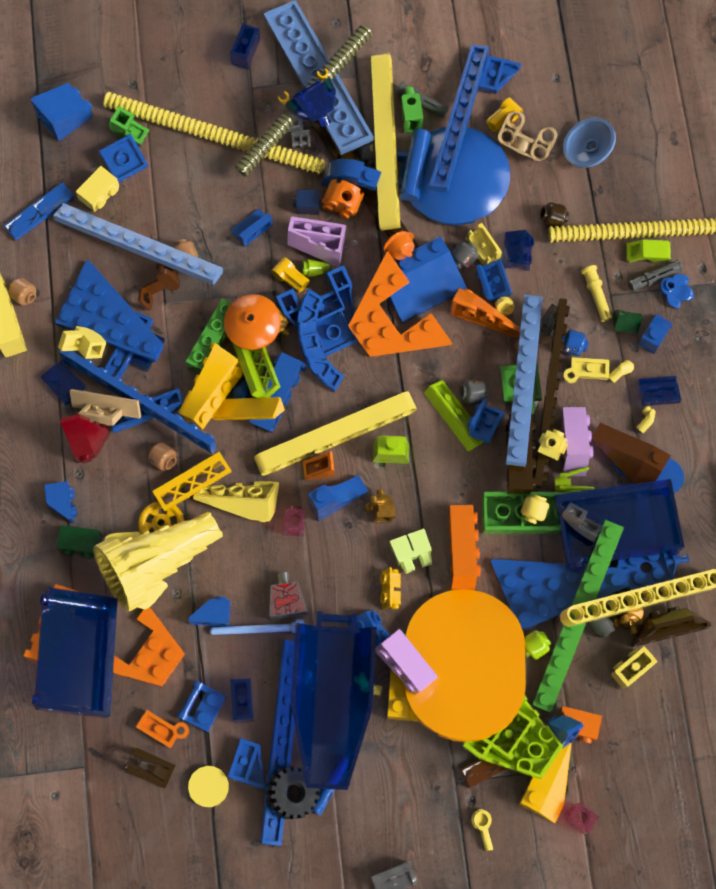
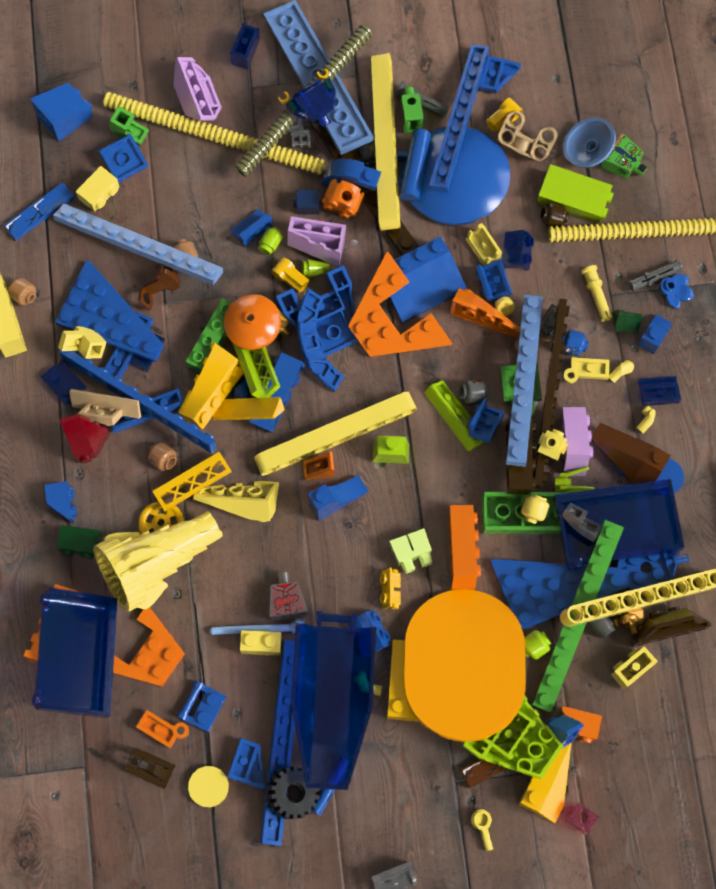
(195, 90): none -> lavender wedge
(213, 613): blue slope -> none
(242, 700): clear blue brick -> none
(261, 643): none -> light yellow brick
(270, 241): none -> lime brick
(294, 529): clear pink brick -> none
(382, 507): pearl gold piece -> none
(400, 245): orange piece -> none
(406, 662): lavender wedge -> none
(465, 254): dark grey head -> none
(578, 193): none -> lime brick
(625, 158): none -> bright green torso
(648, 249): lime slope -> none

